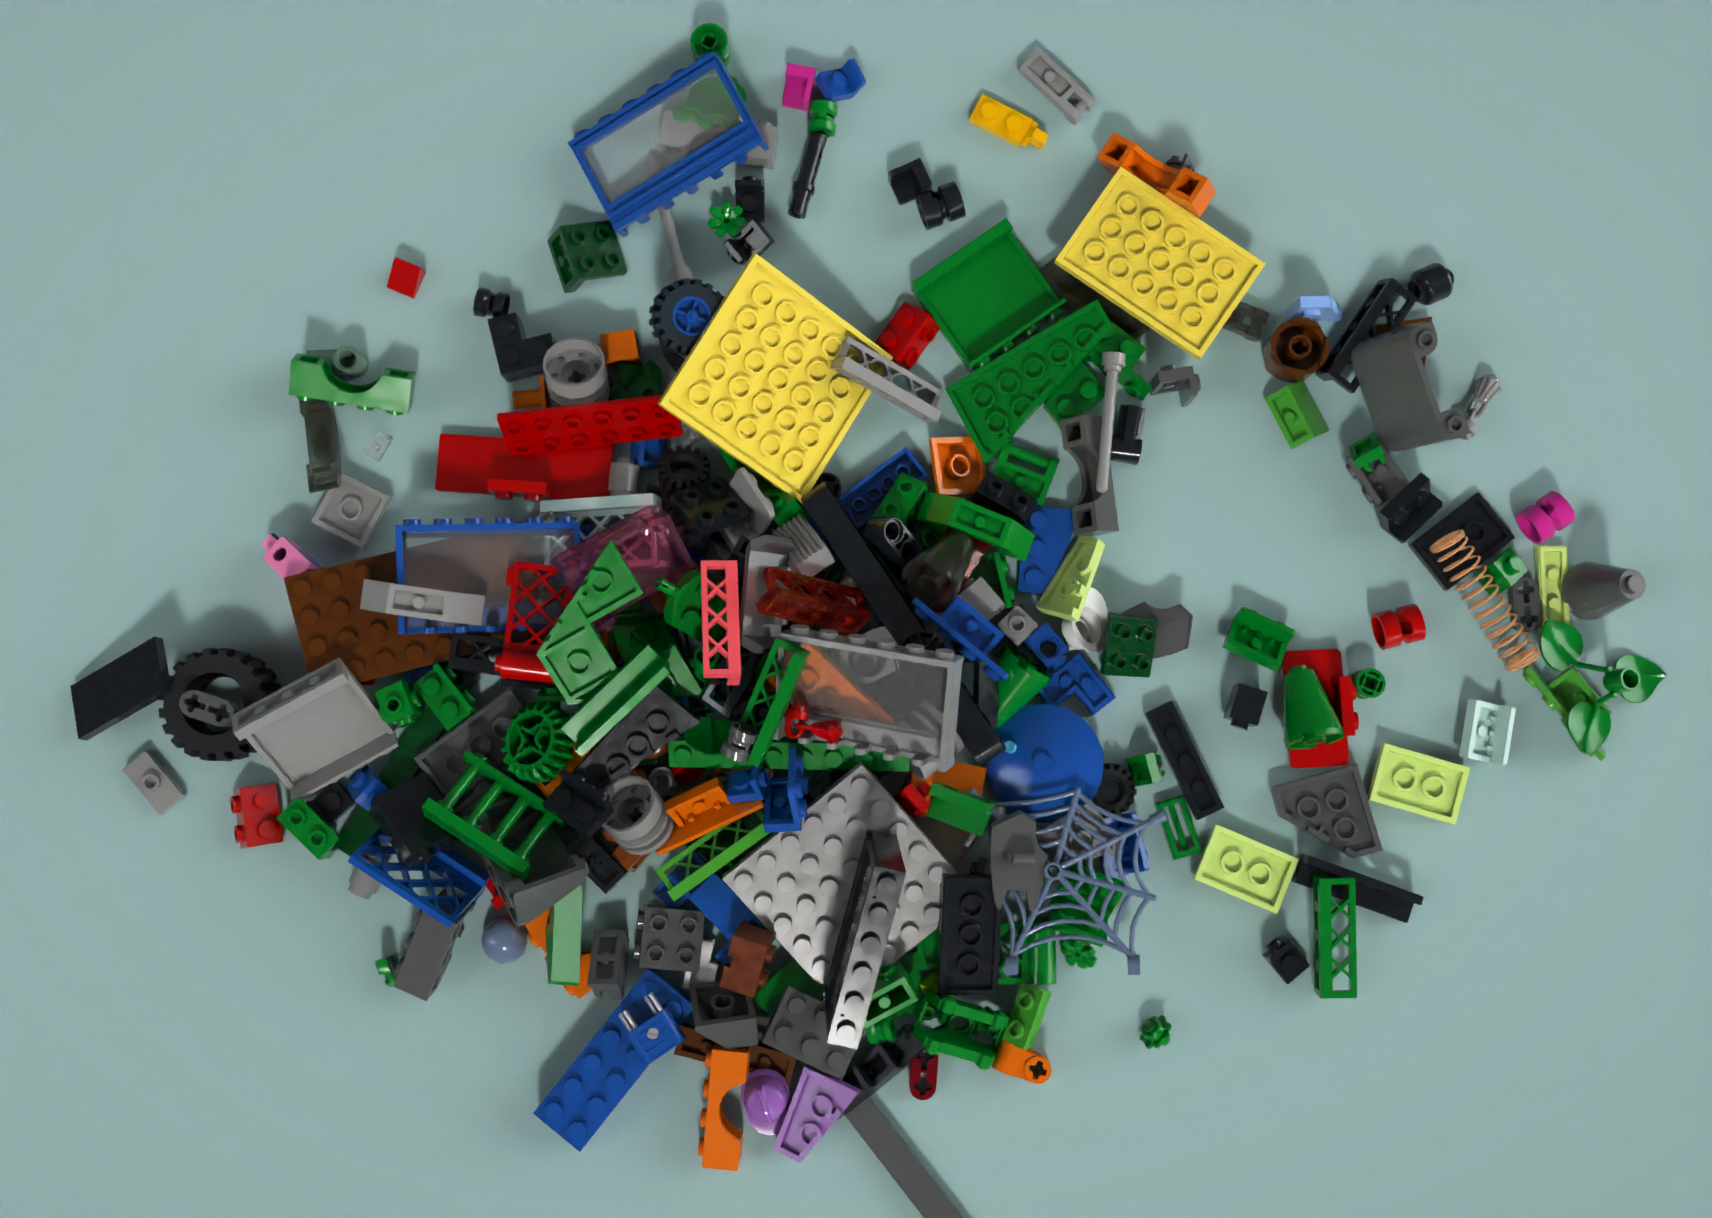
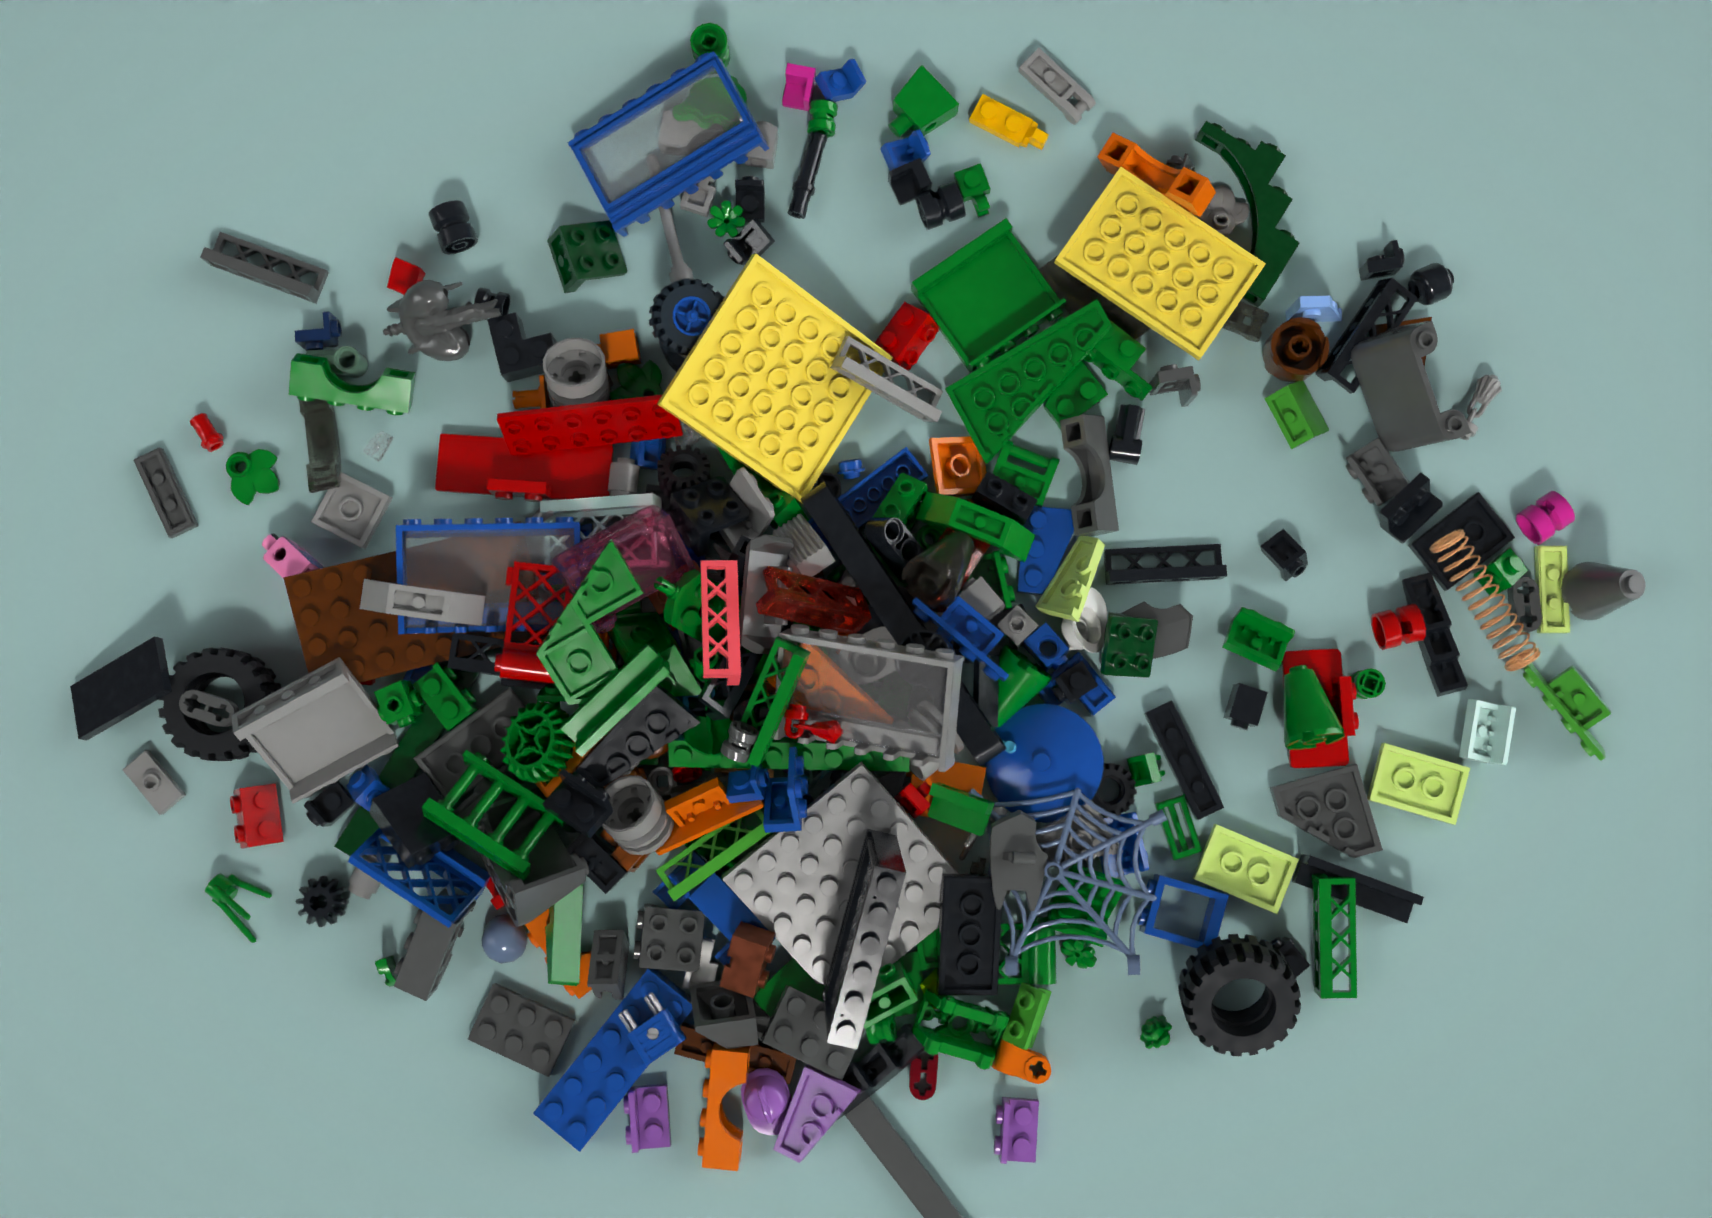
(165, 493): none -> dark grey tile
(210, 438): none -> red pin
(224, 891): none -> green plant
(239, 266): none -> dark grey fence
(256, 476): none -> green plate
(309, 829): green bracket -> none
(311, 904): none -> black gear
(318, 338): none -> dark blue bracket
(431, 326): none -> dark grey hair
(451, 222): none -> black wheel
(521, 1029): none -> dark grey plate
(648, 1117): none -> medium lavender bracket
(701, 200): none -> light grey plate
(850, 468): none -> blue plate
(906, 150): none -> blue bracket
(922, 105): none -> green torso
(974, 186): none -> green plate
(1017, 1130): none -> medium lavender bracket
(1073, 683): none -> black bracket
(1113, 364): light grey piece -> none
(1168, 573): none -> black fence
(1212, 918): none -> blue window
(1224, 209): none -> light grey plate
(1247, 1028): none -> black tyre
(1266, 203): none -> dark green arch
(1285, 555): none -> black bracket
(1366, 451): green tile -> none
(1382, 266): none -> black bracket
(1439, 645): none -> black slope
(1631, 678): green plant -> none

